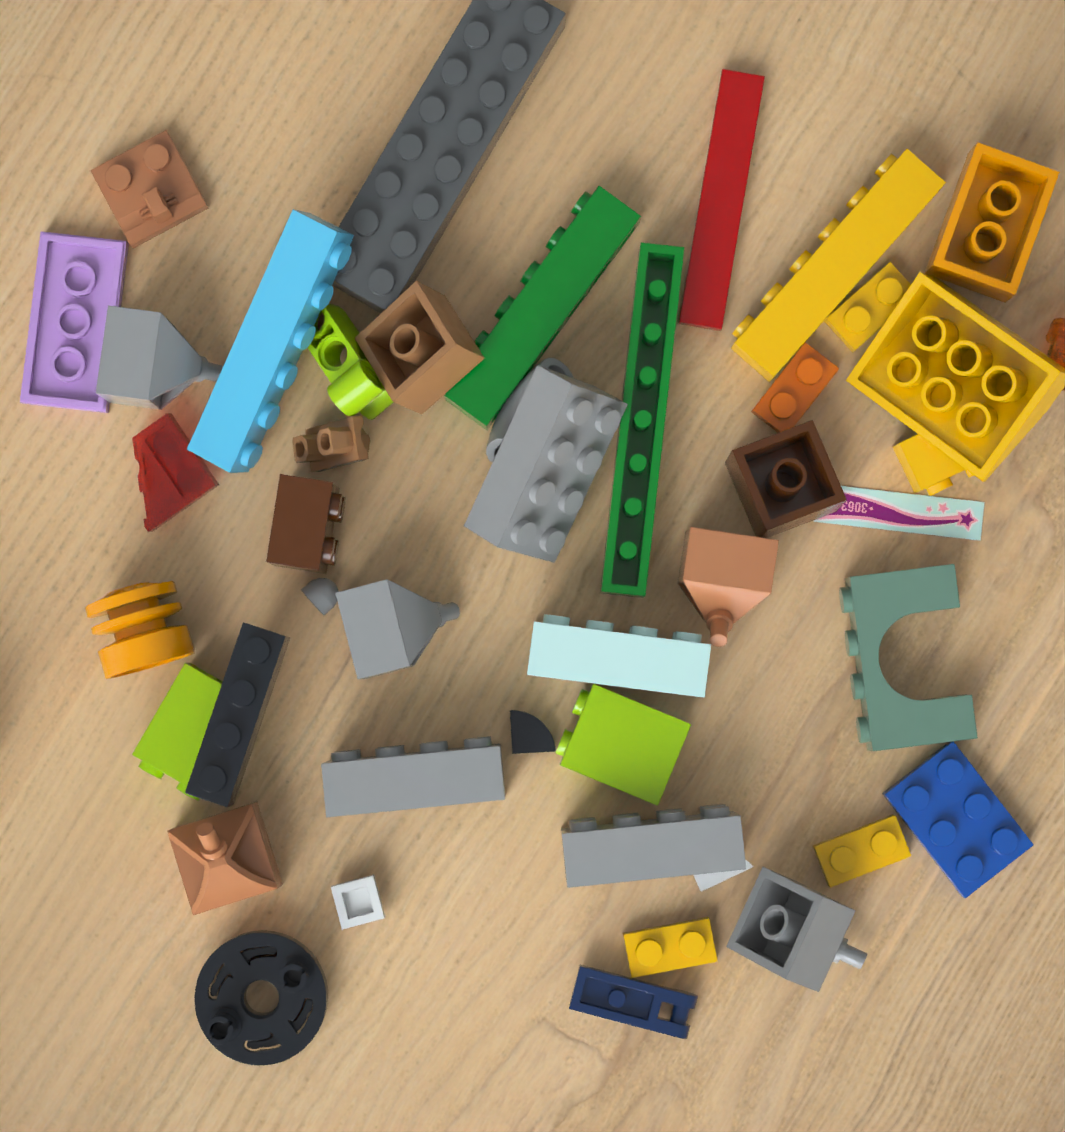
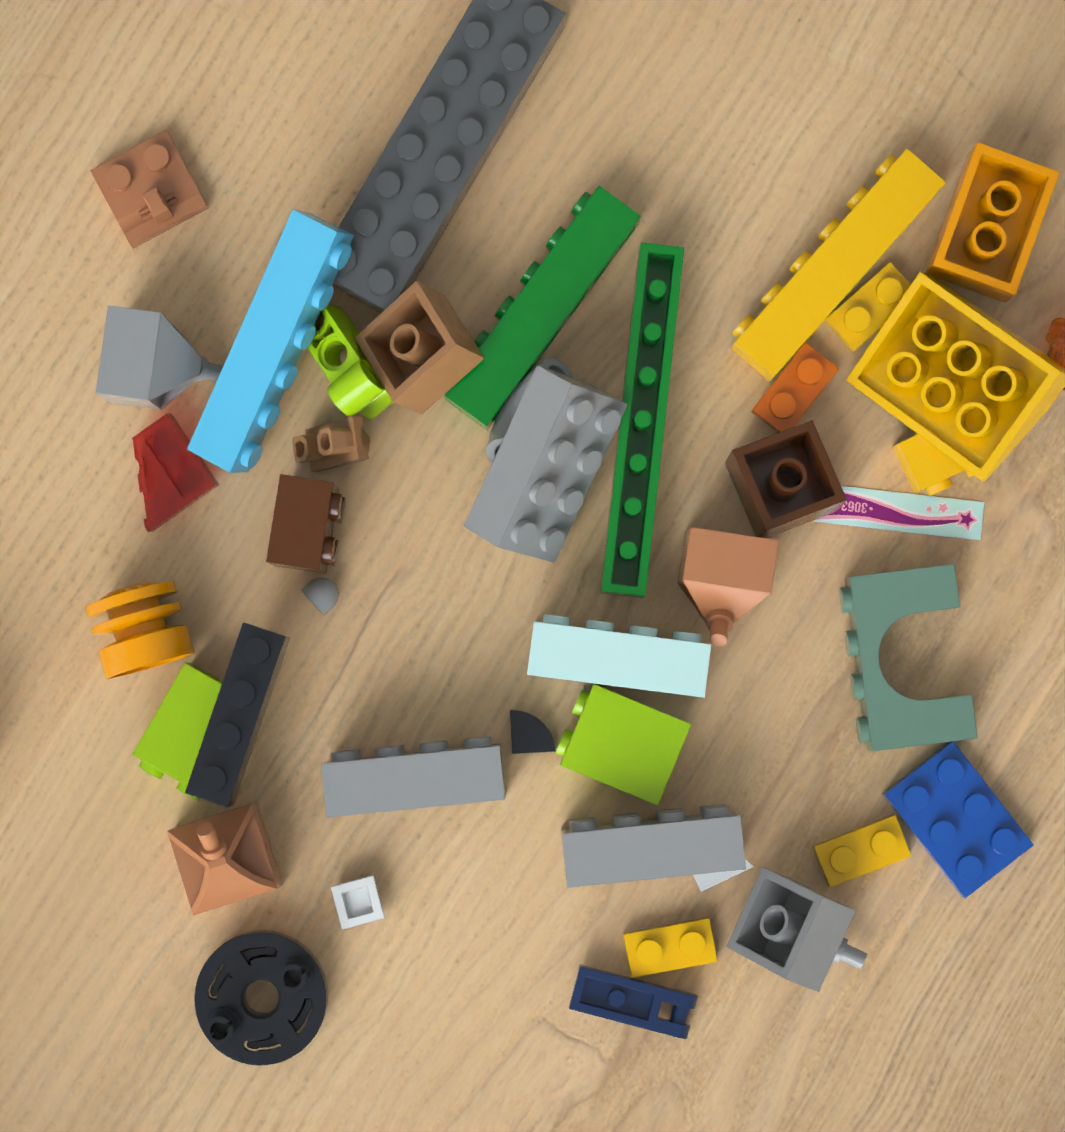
(68, 319): lavender tile -> none
(389, 626): light grey piece -> none
(721, 200): red tile -> none

